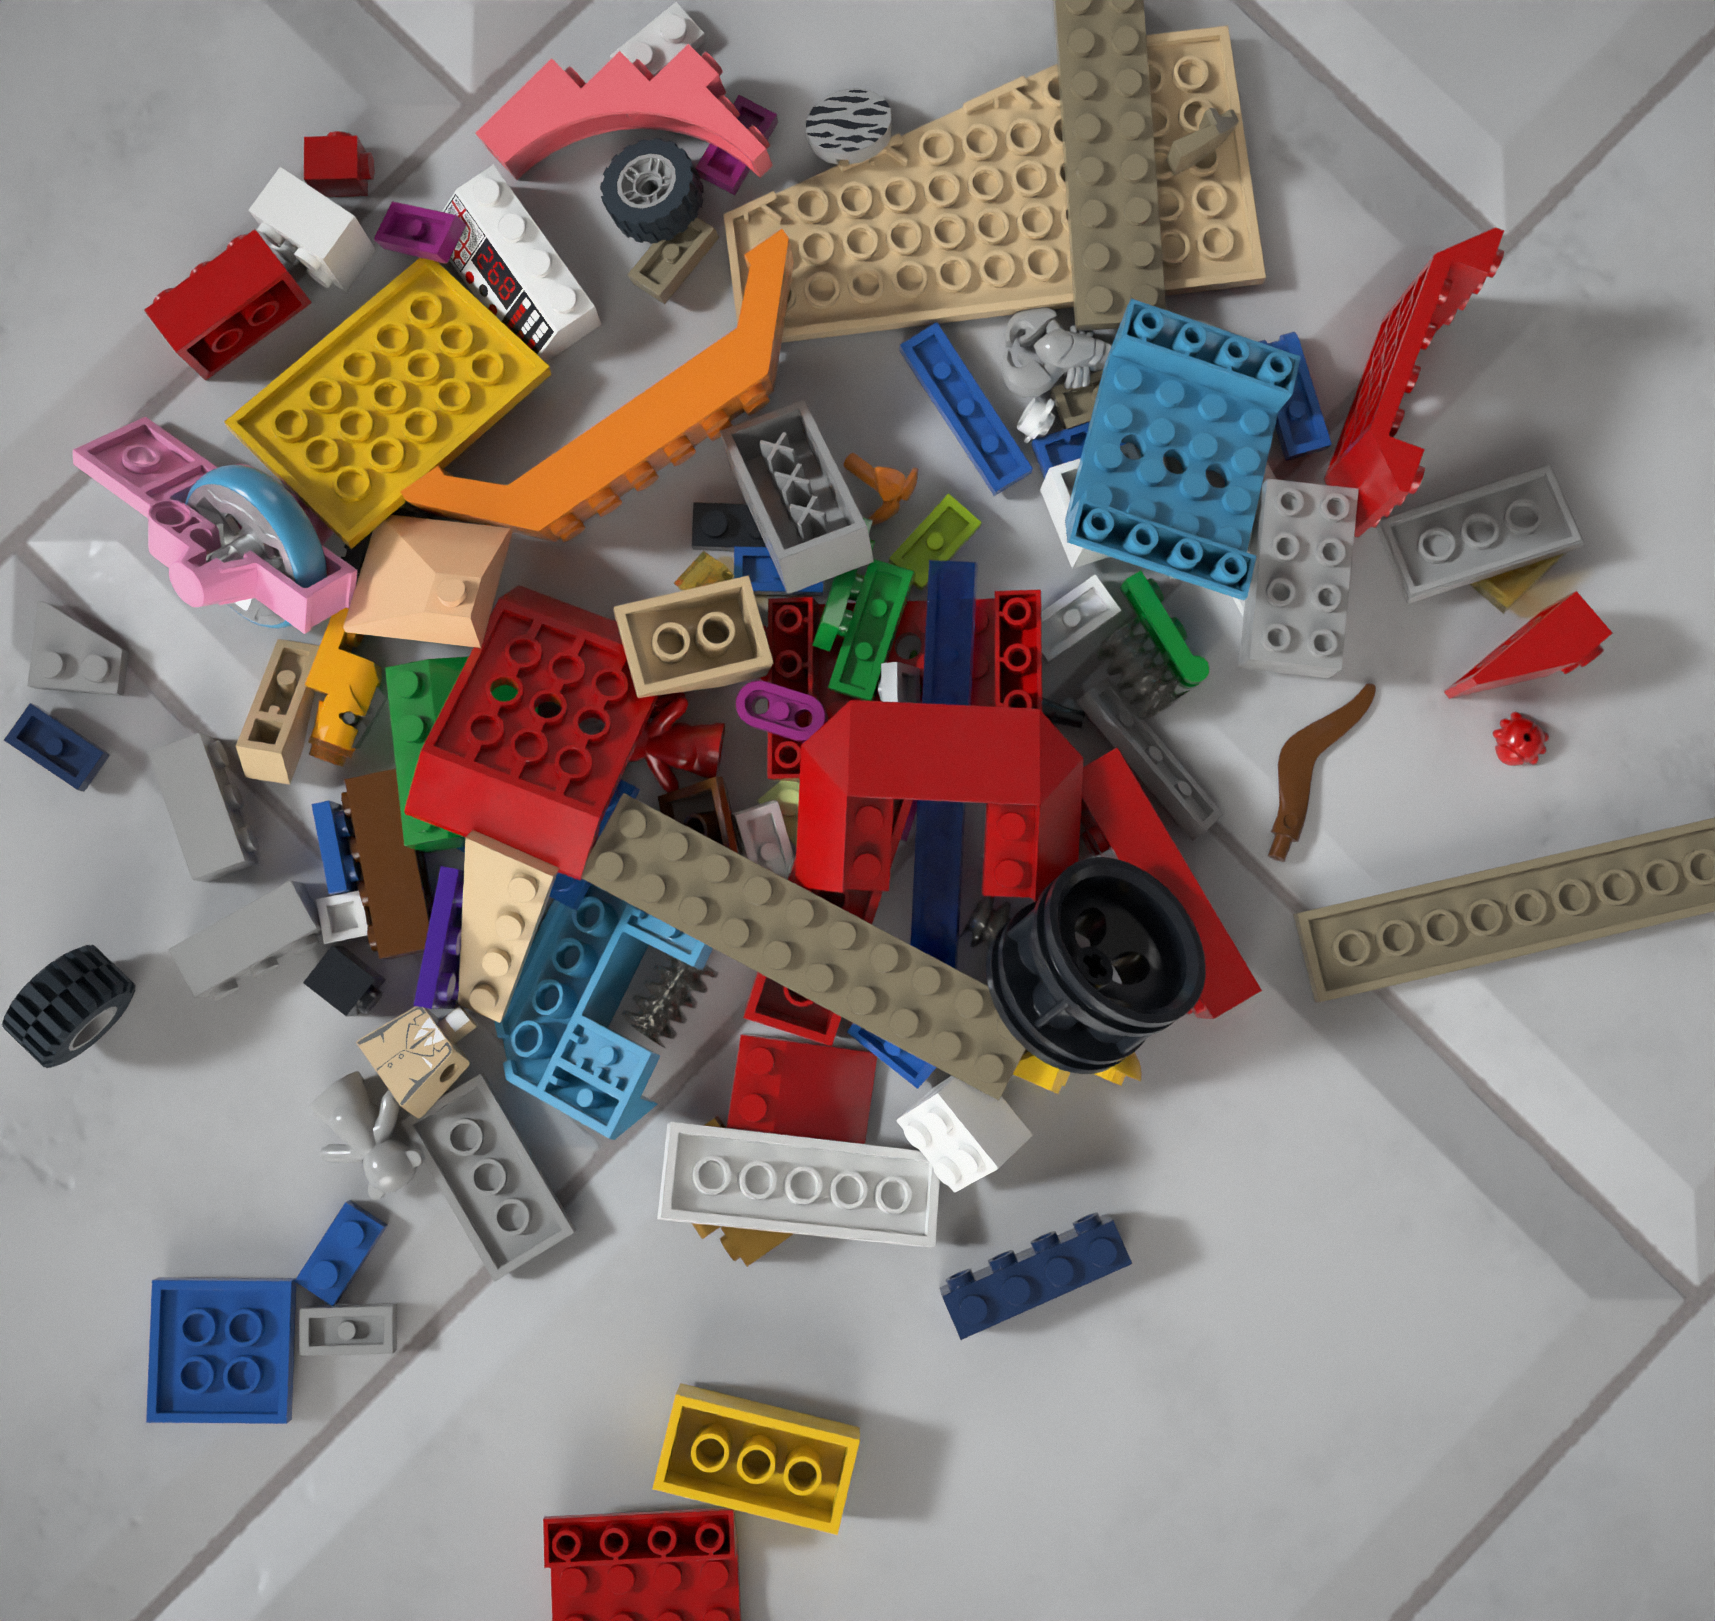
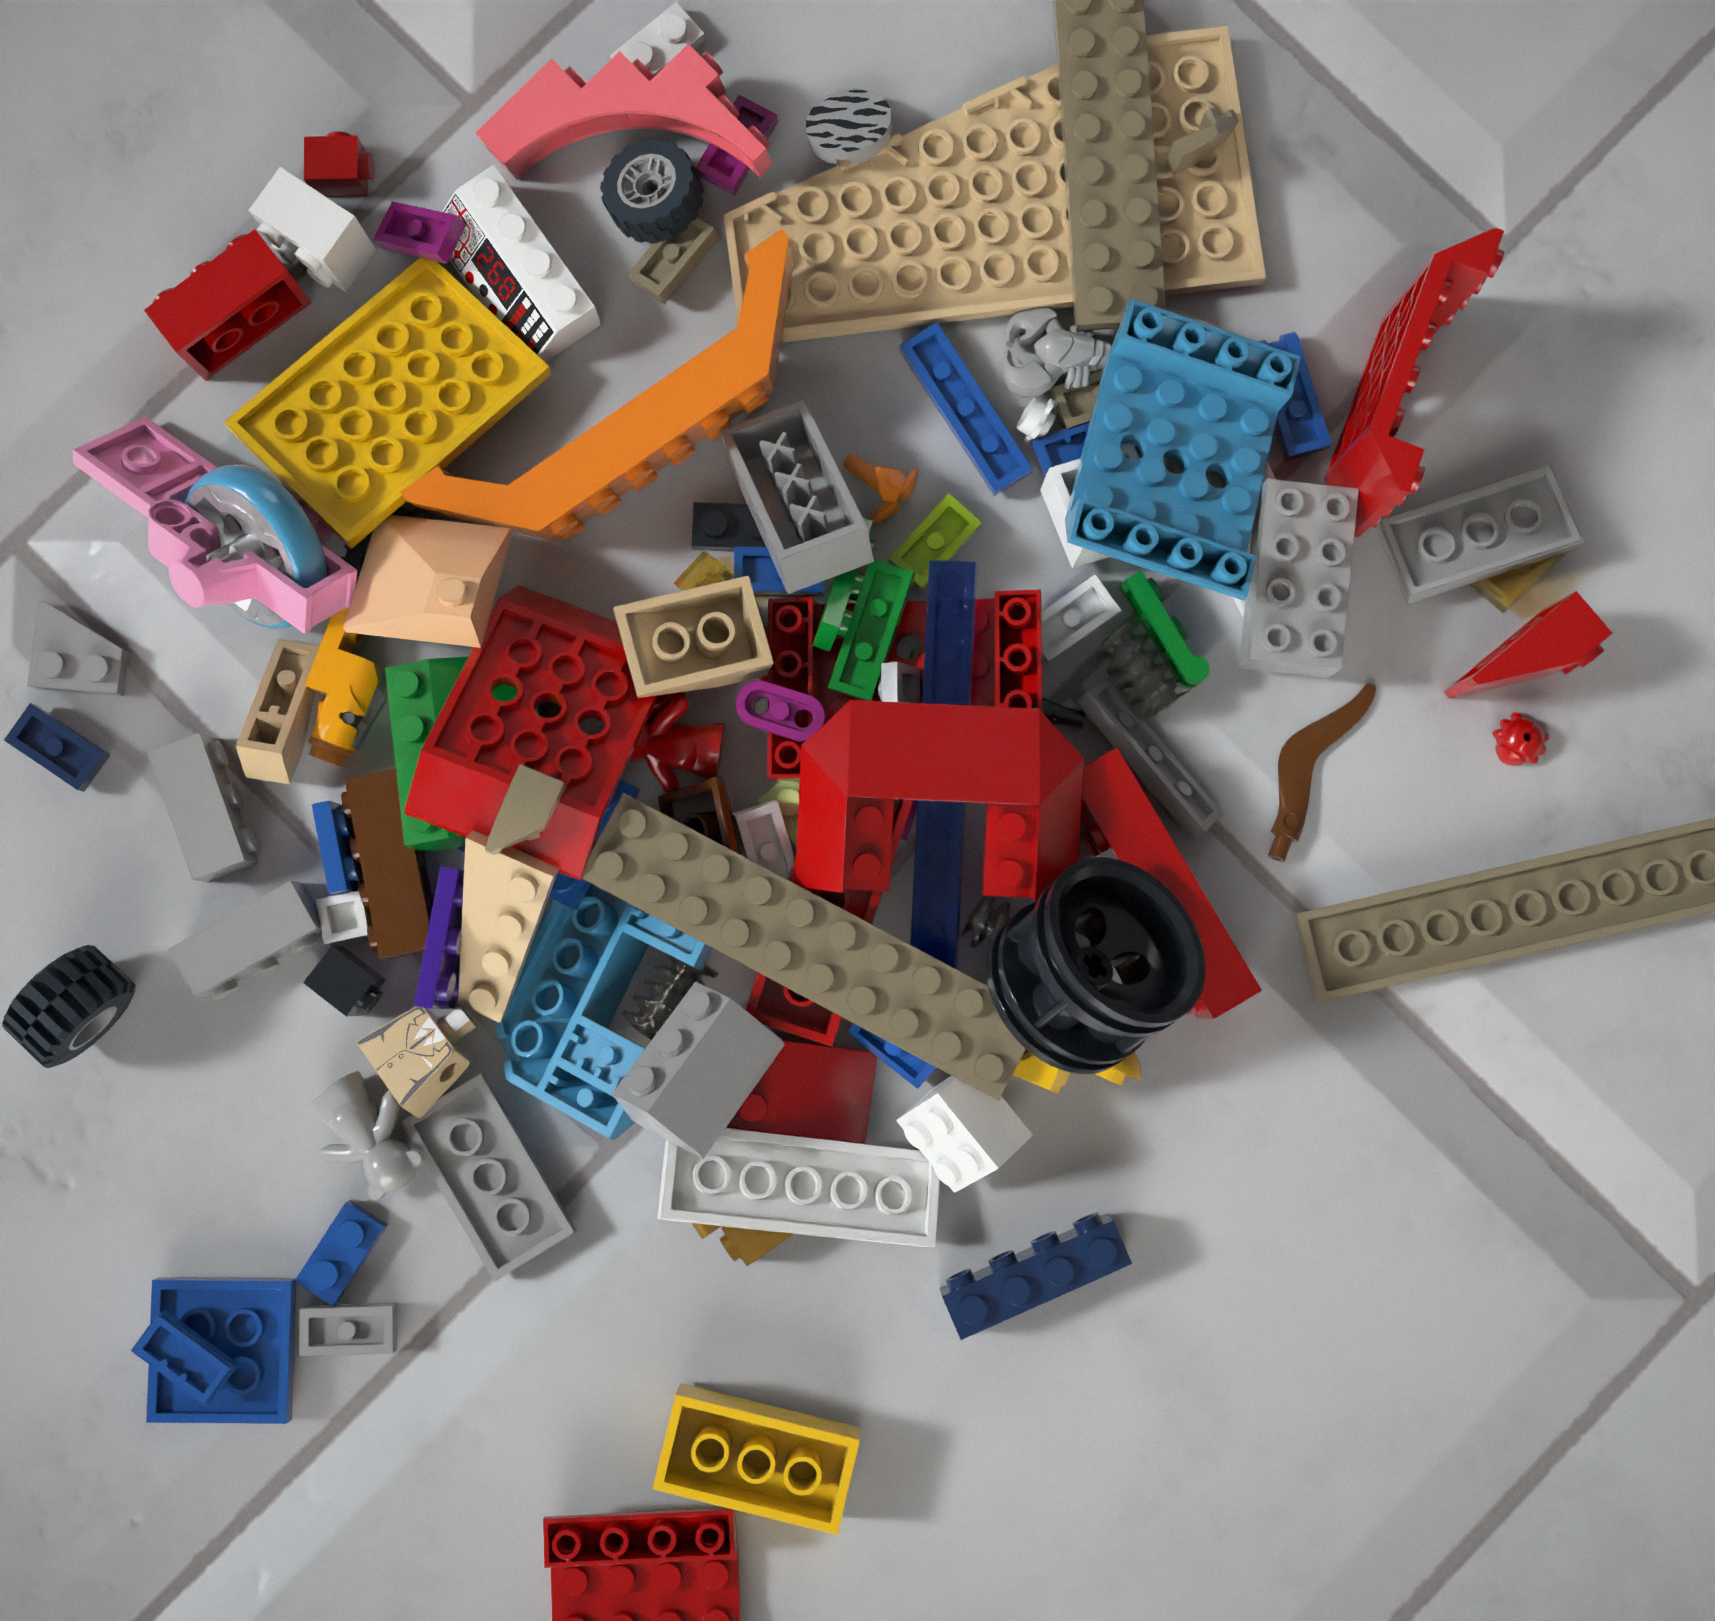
(185, 1357): none -> blue plate
(525, 809): none -> dark tan slope
(698, 1070): none -> light grey slope

